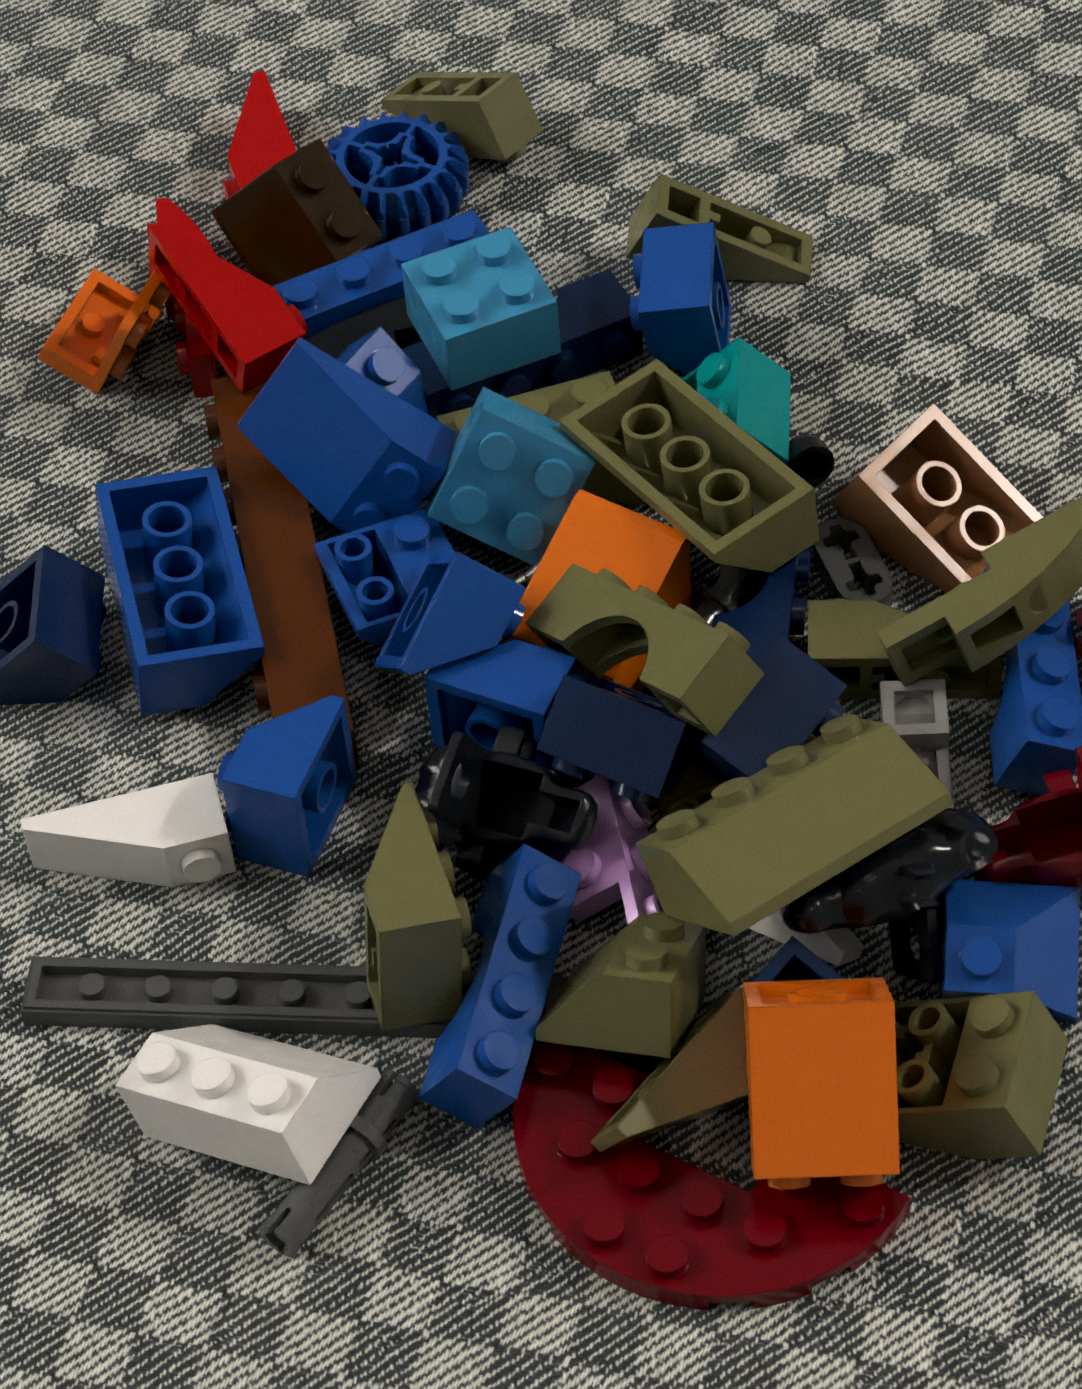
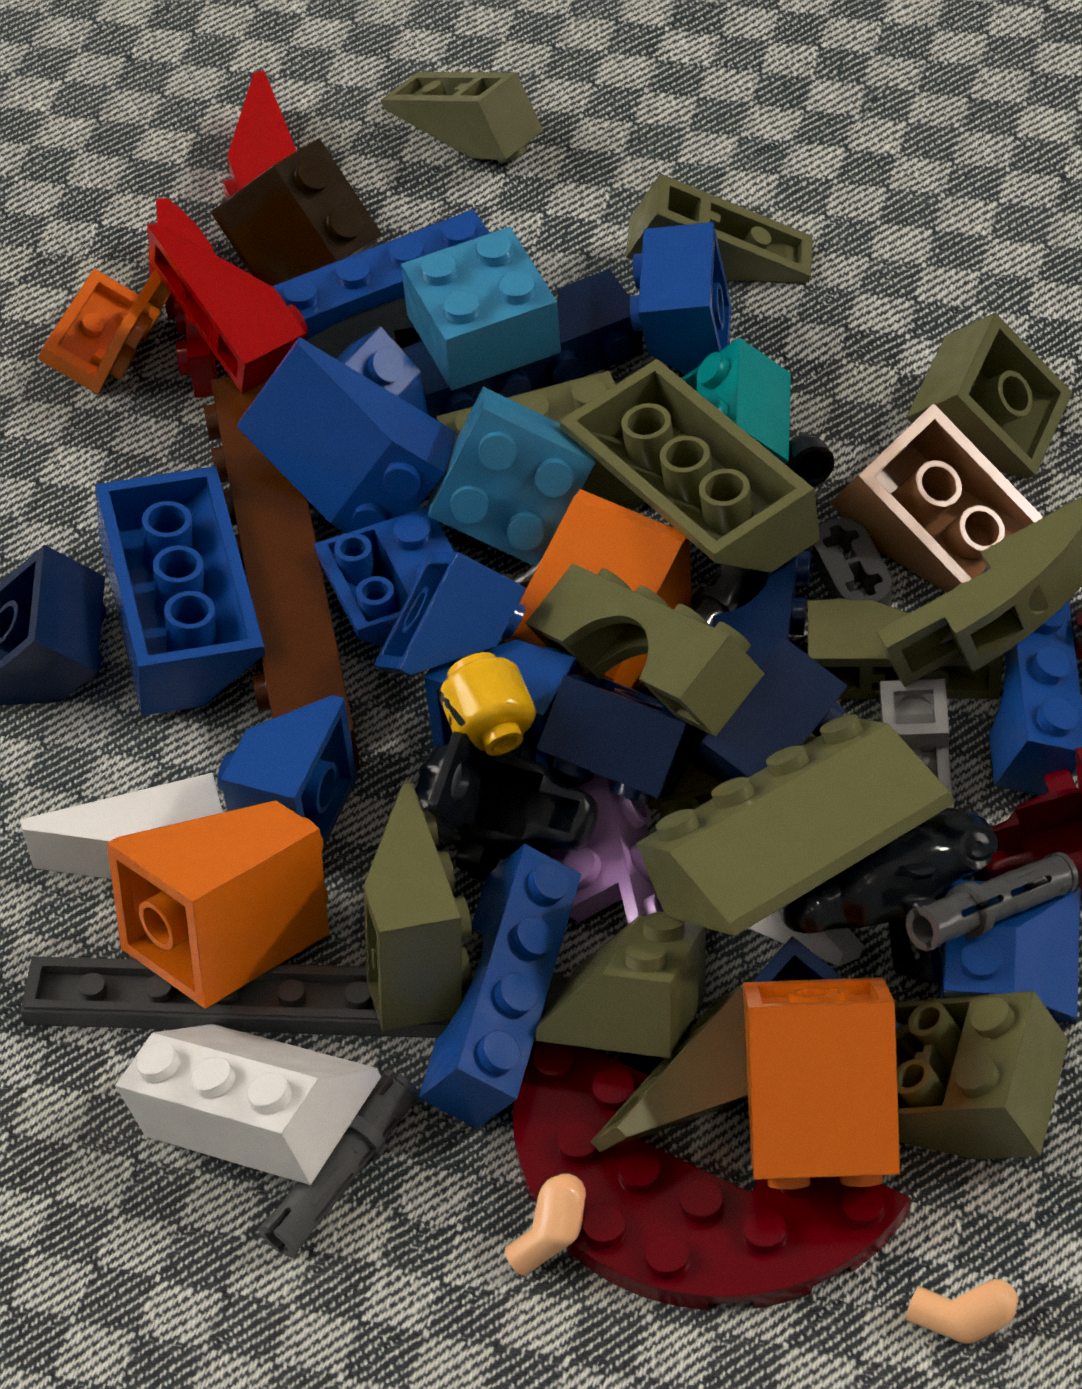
(220, 897): none -> orange slope
(403, 170): blue gear -> none
(488, 702): none -> yellow head
(554, 1224): none -> light nougat arm
(943, 922): none -> dark grey pin
(969, 1315): none -> light nougat arm
(995, 394): none -> olive slope

